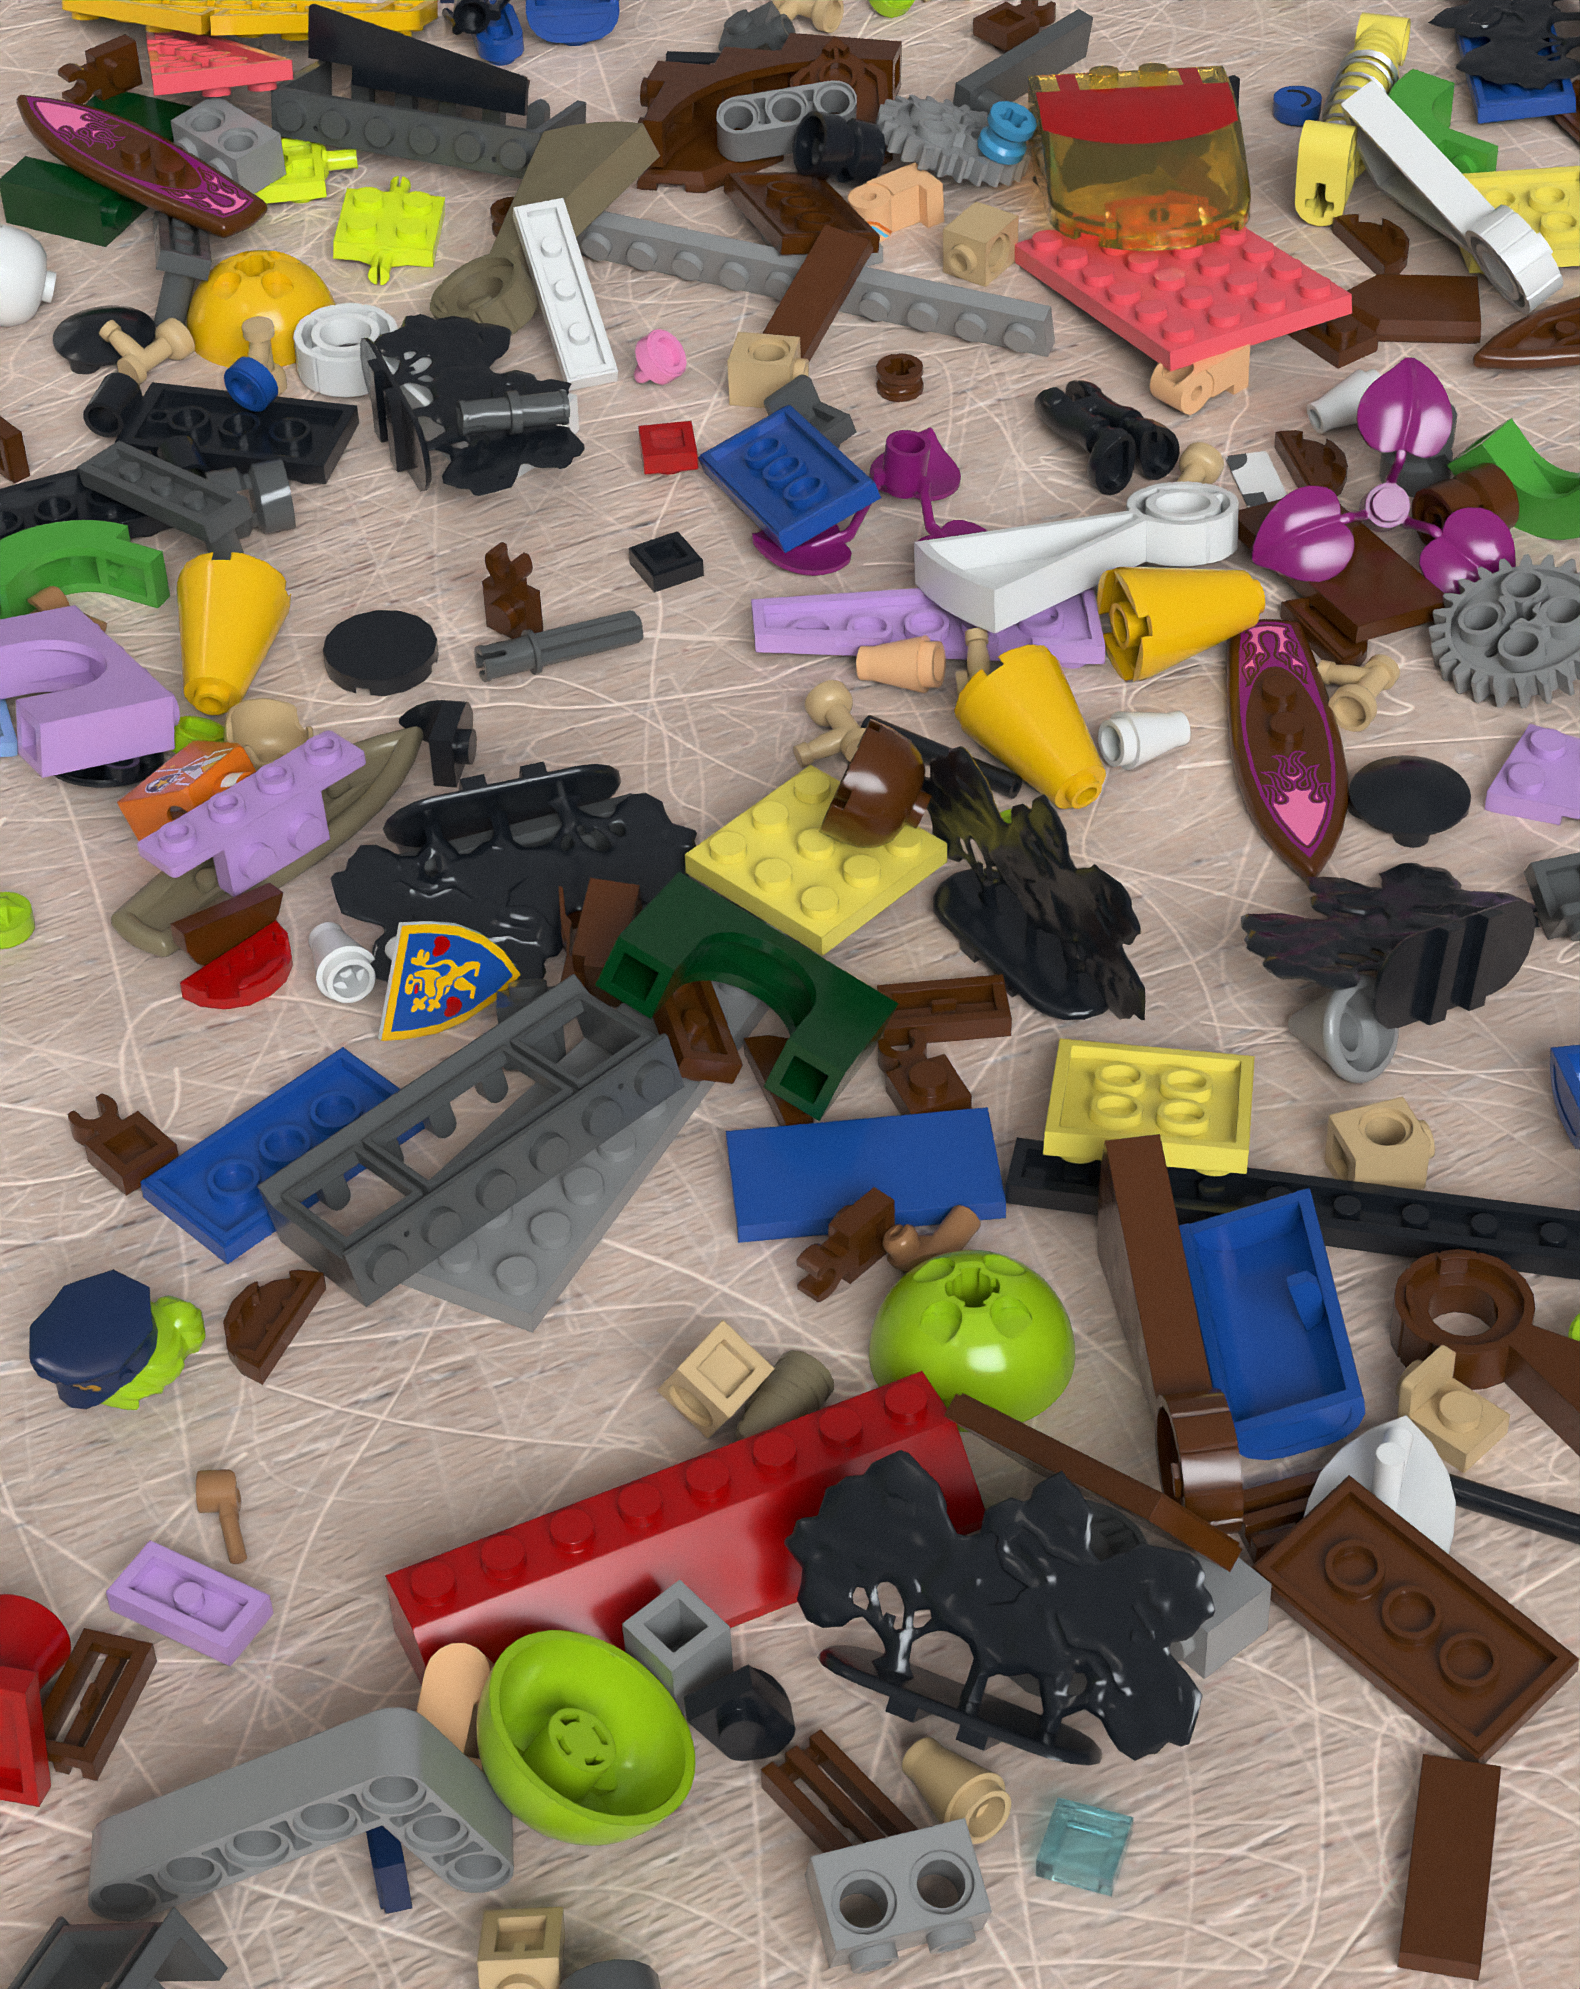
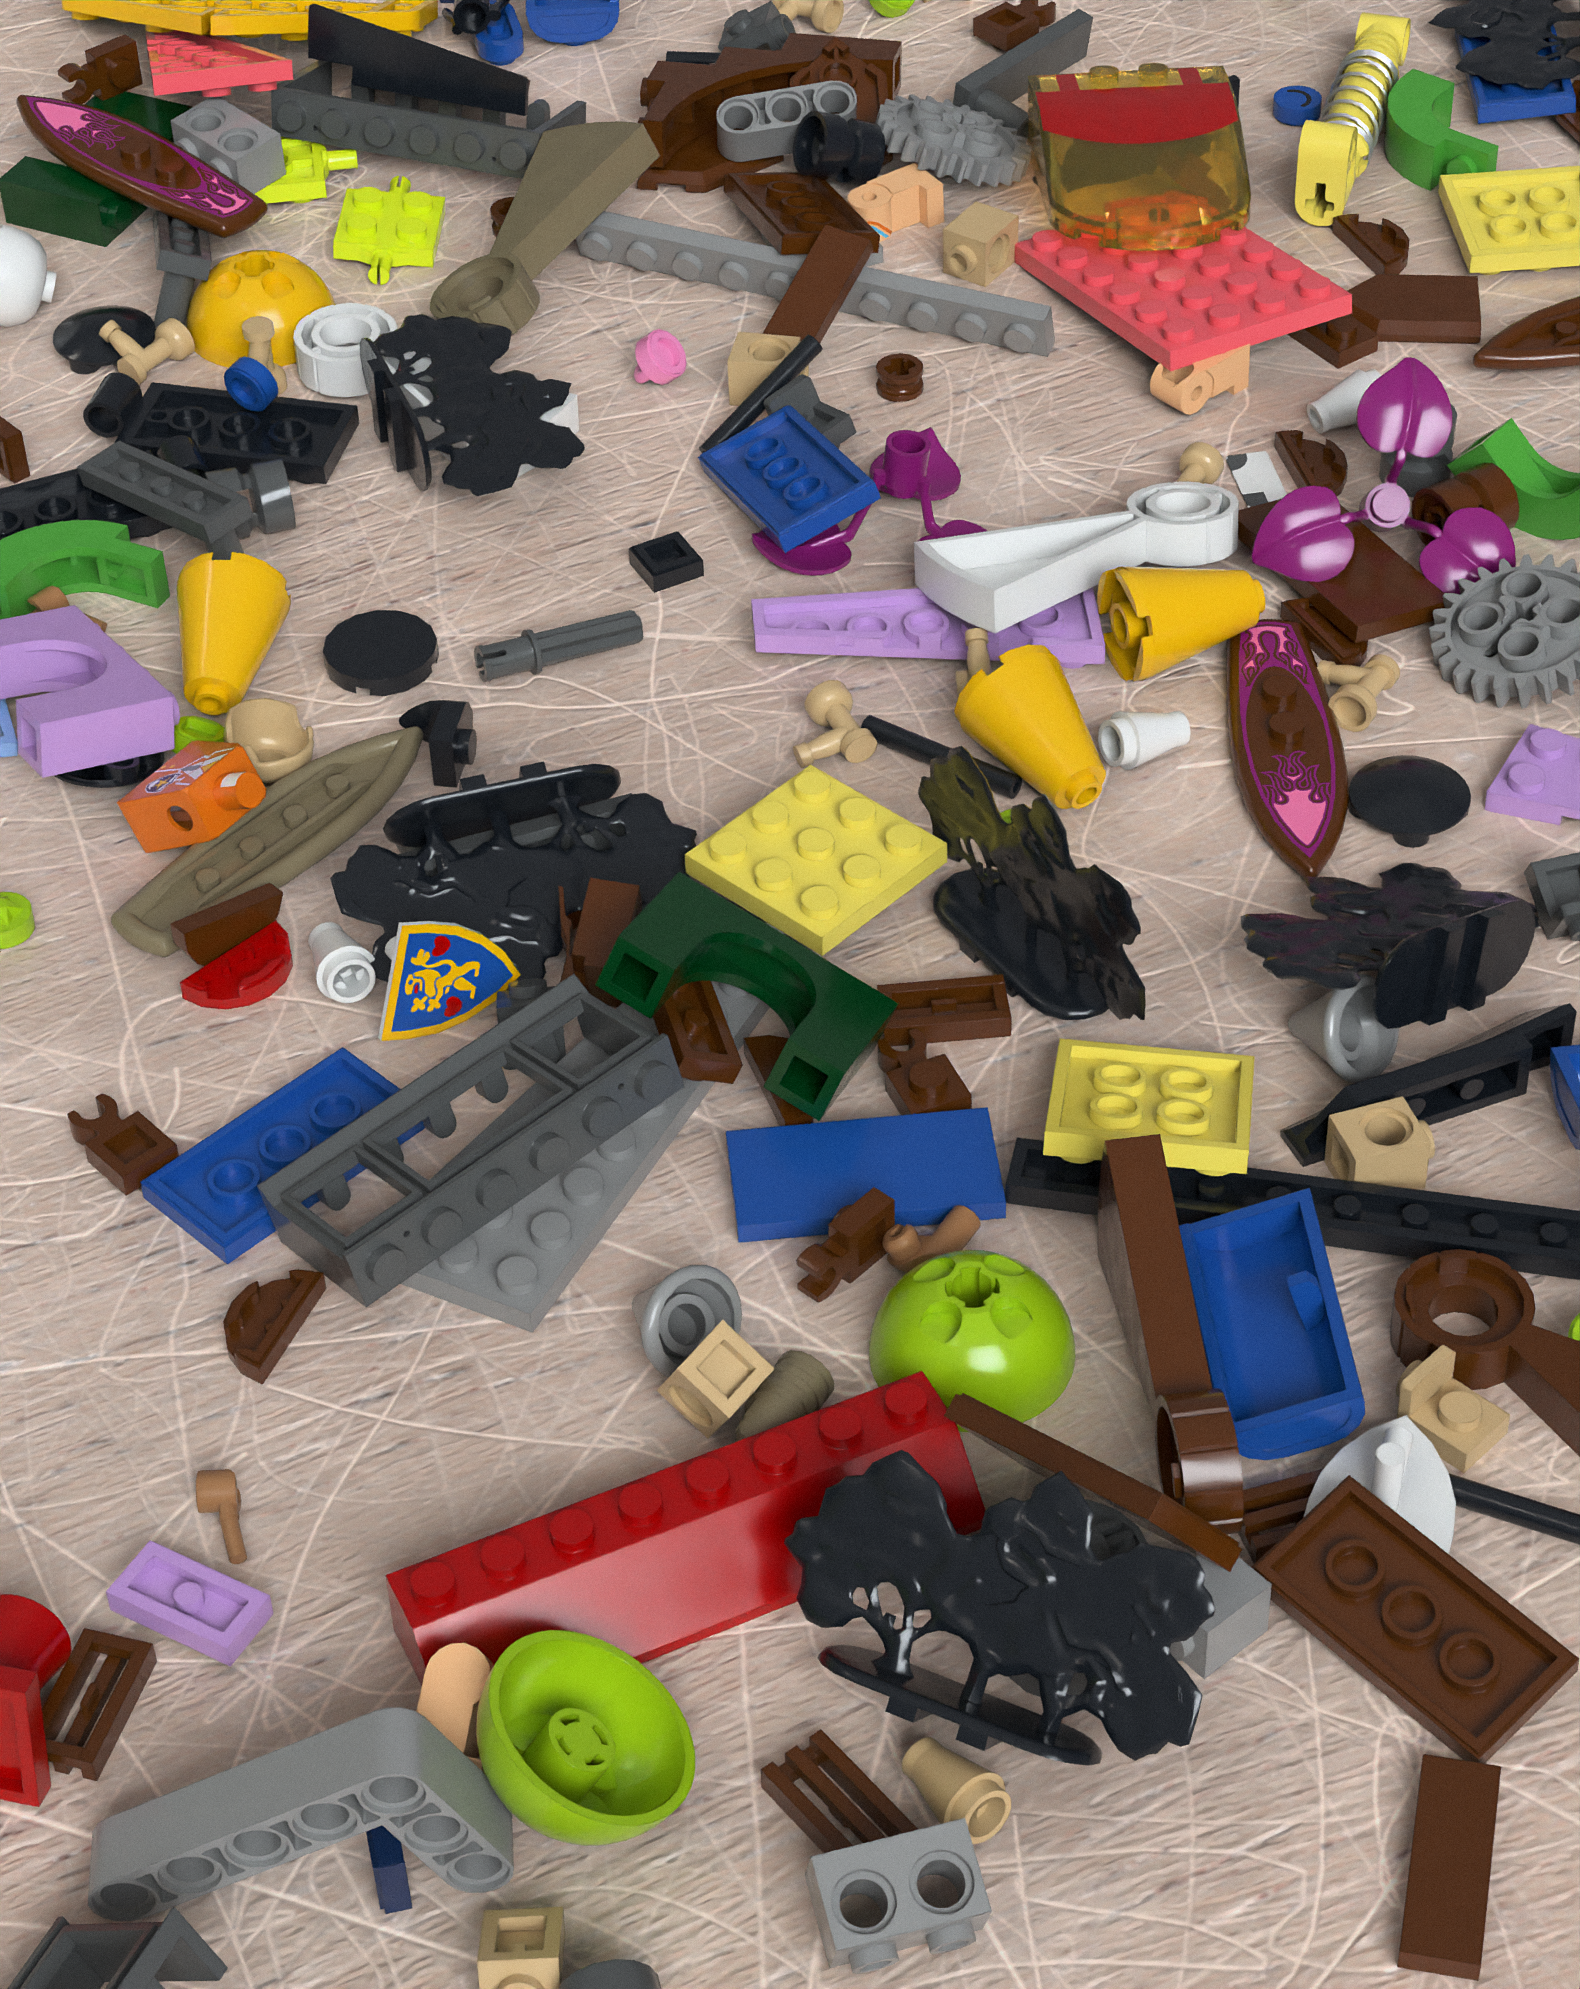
(111, 1342): dark blue piece -> none
(260, 820): lavender bracket -> none
(507, 597): reddish brown plate -> none
(512, 412): dark grey pin -> none
(565, 294): white tile -> none
(668, 447): red plate -> none
(680, 1642): light grey brick -> none
(683, 1312): none -> light grey hat
(743, 1714): black plate -> none
(753, 405): none -> black piece
(878, 790): reddish brown cylinder -> none
(905, 663): light nougat cone -> none
(1007, 132): dark azure wheel -> none
(1084, 1846): clear light blue tile -> none
(1110, 433): black piece -> none
(1428, 185): white piece -> none
(1452, 1082): none -> black wedge

